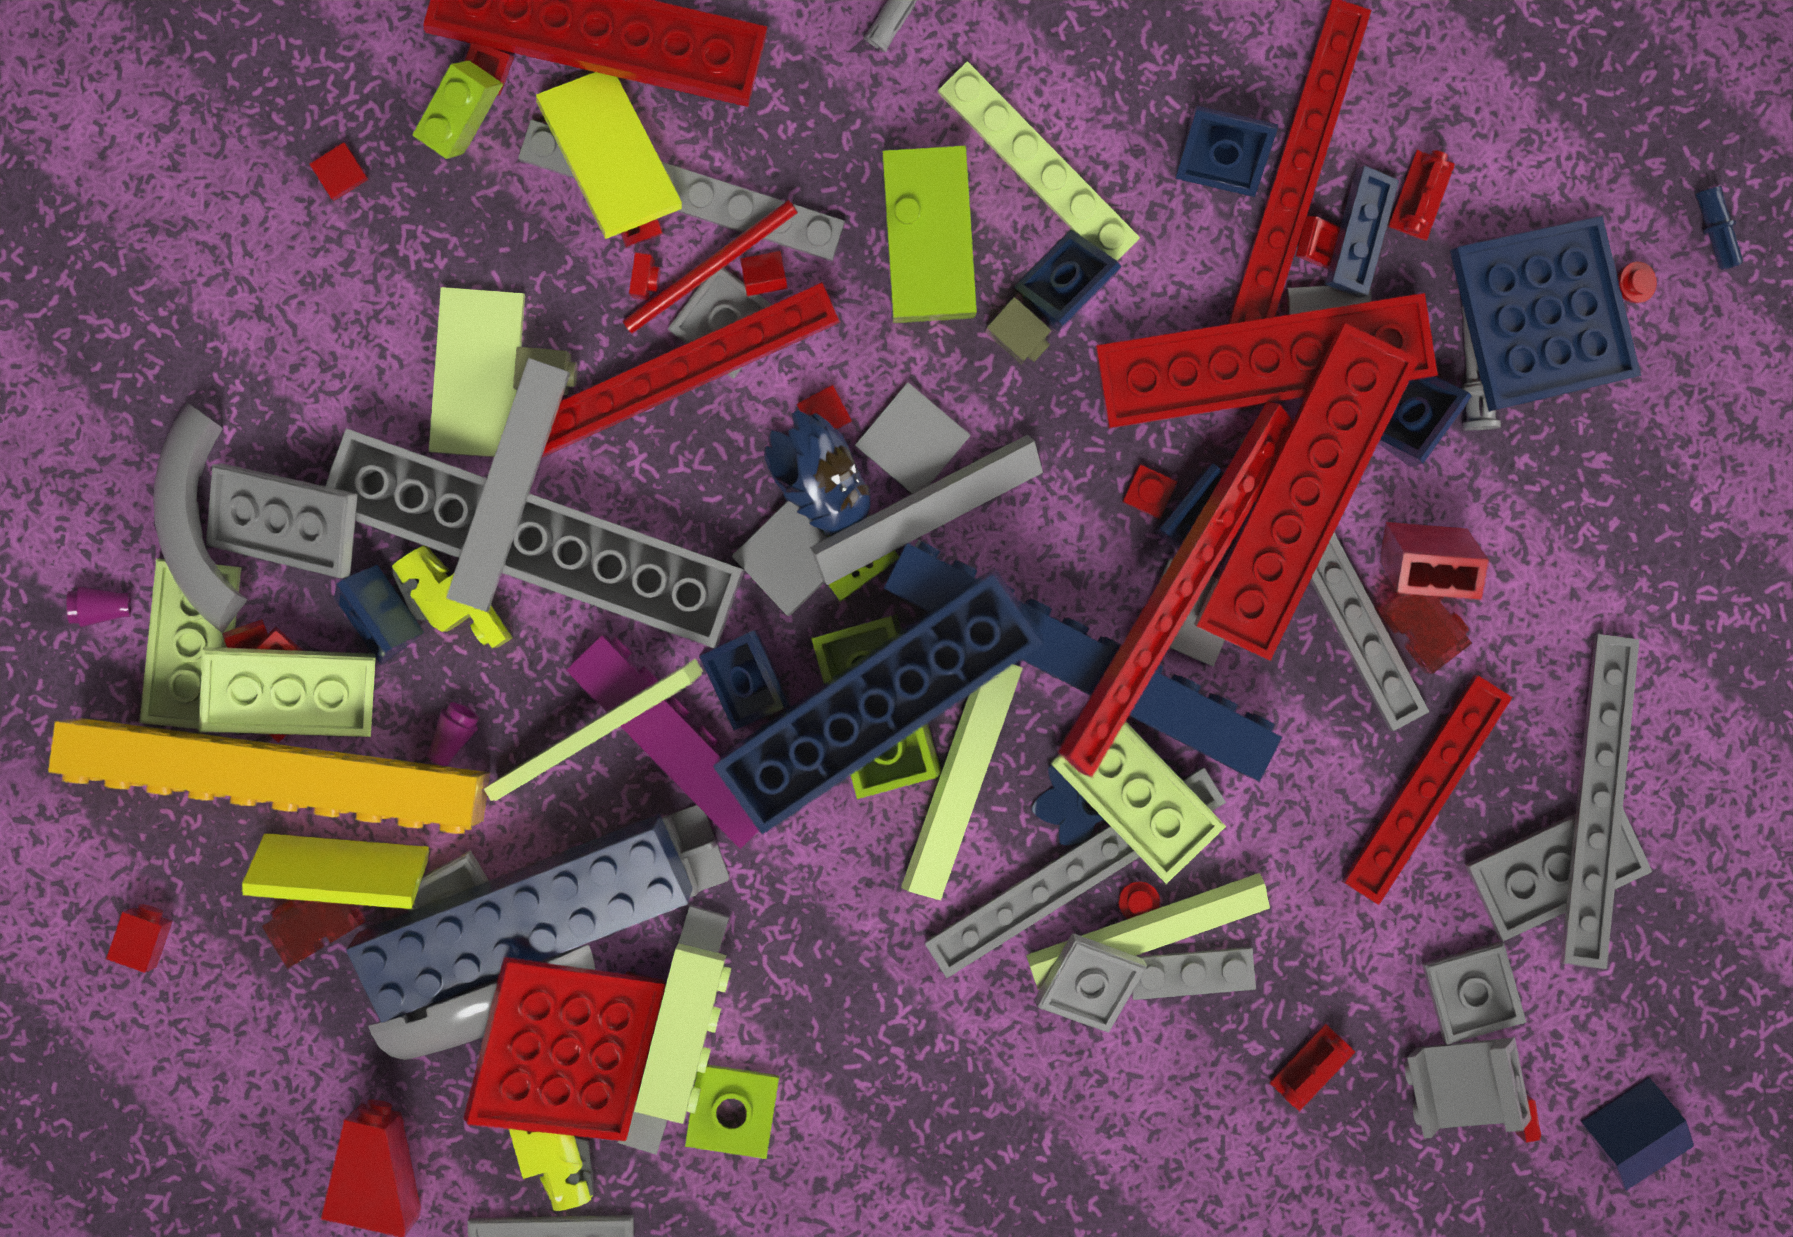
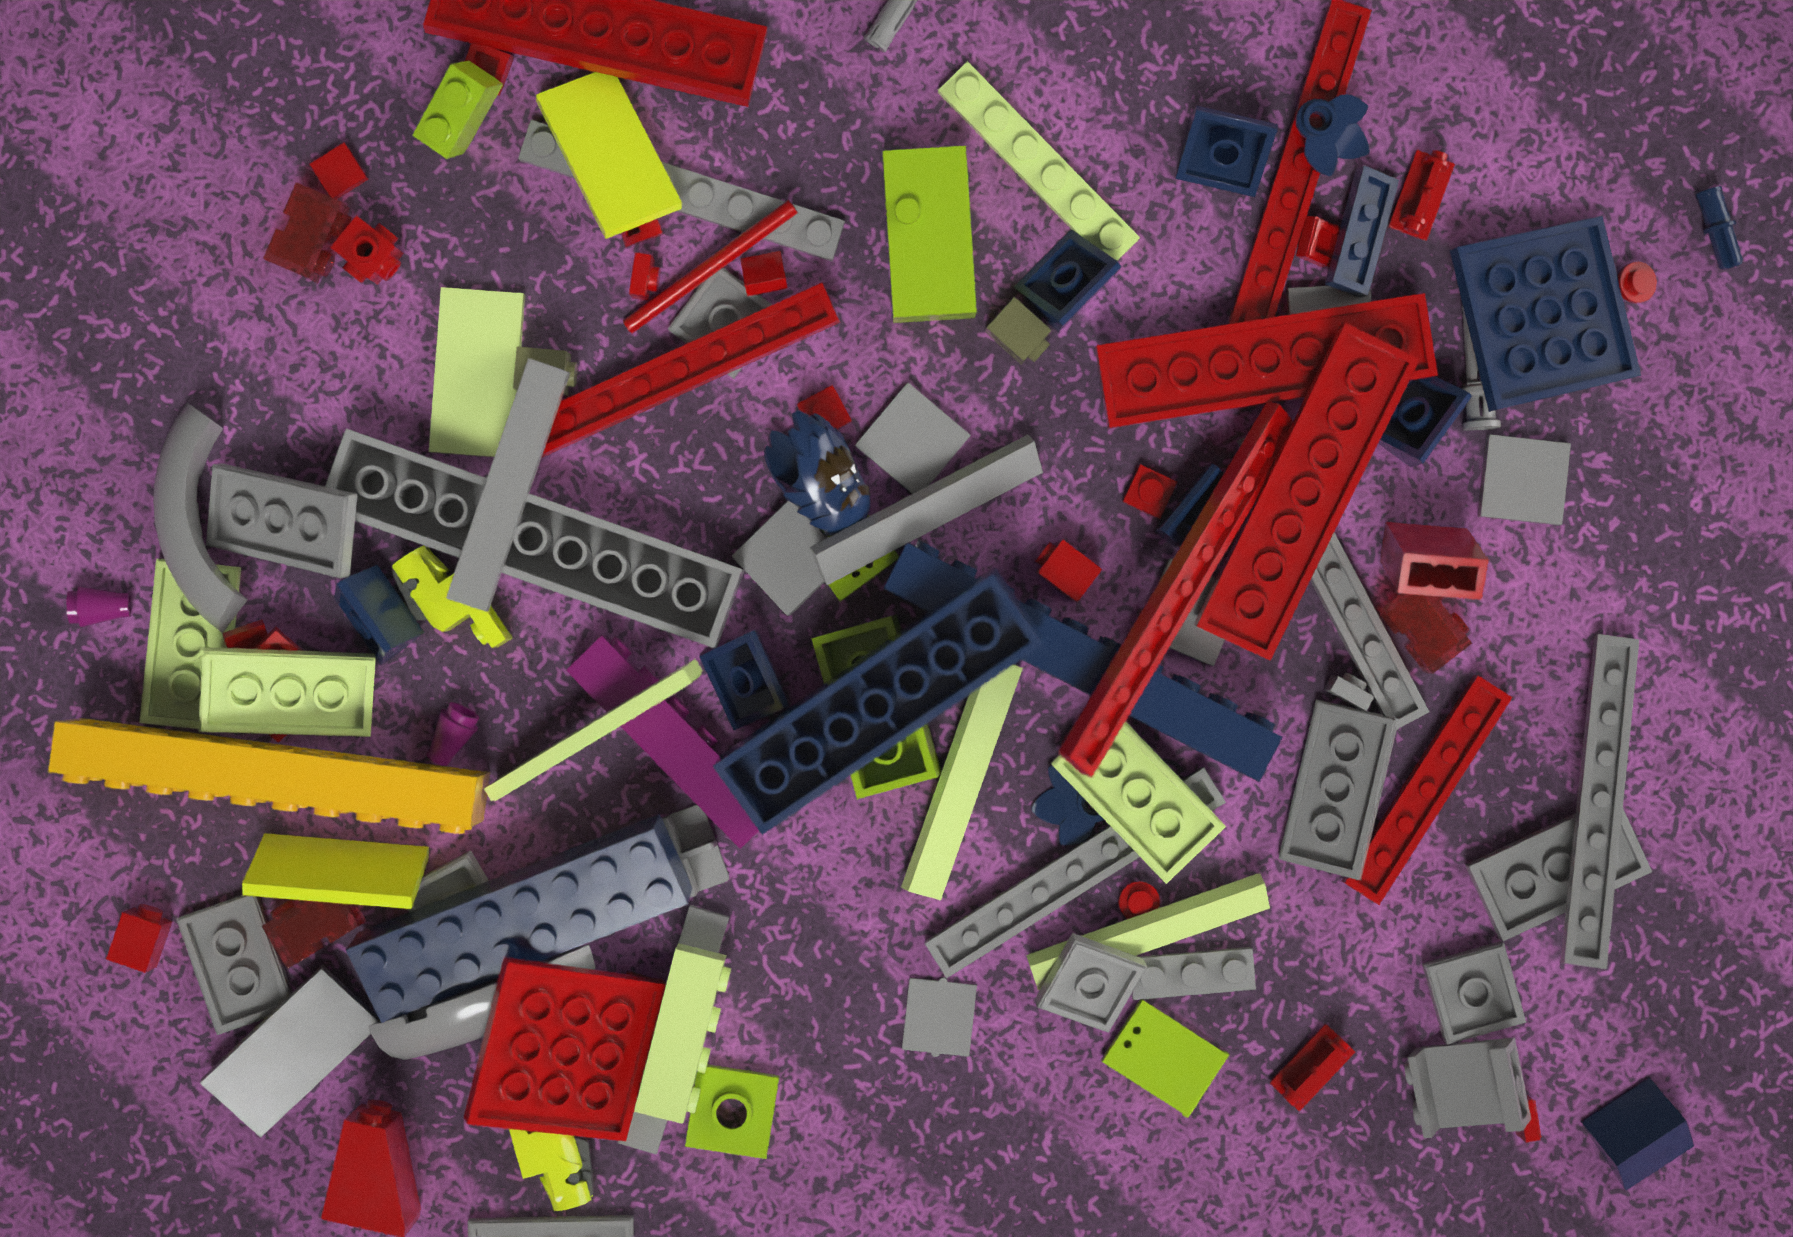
(234, 962): none -> light grey tile
(290, 1051): none -> light grey tile
(309, 234): none -> clear red brick
(357, 242): none -> red brick
(939, 1017): none -> light grey piece
(1067, 569): none -> red brick
(1164, 1058): none -> lime container
(1338, 134): none -> dark blue plate
(1338, 789): none -> light grey tile
(1350, 690): none -> light grey plate
(1524, 480): none -> light grey tile

